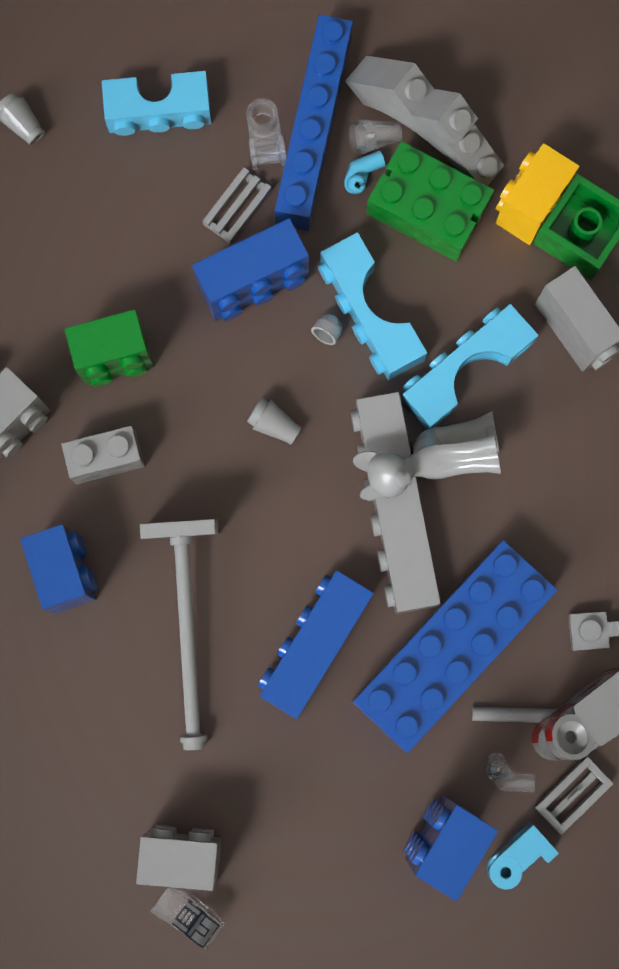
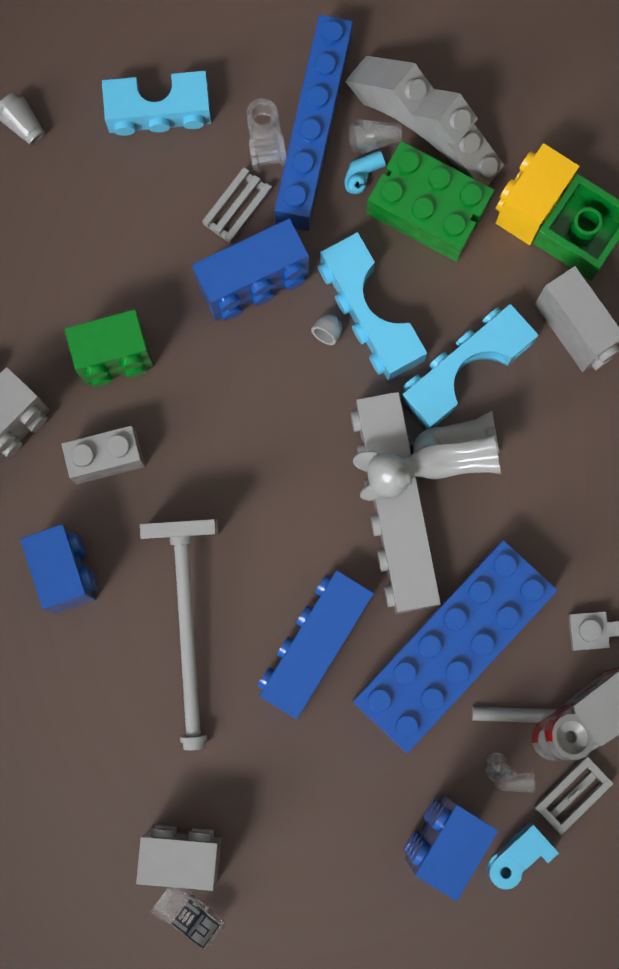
(273, 421): light grey cone -> none

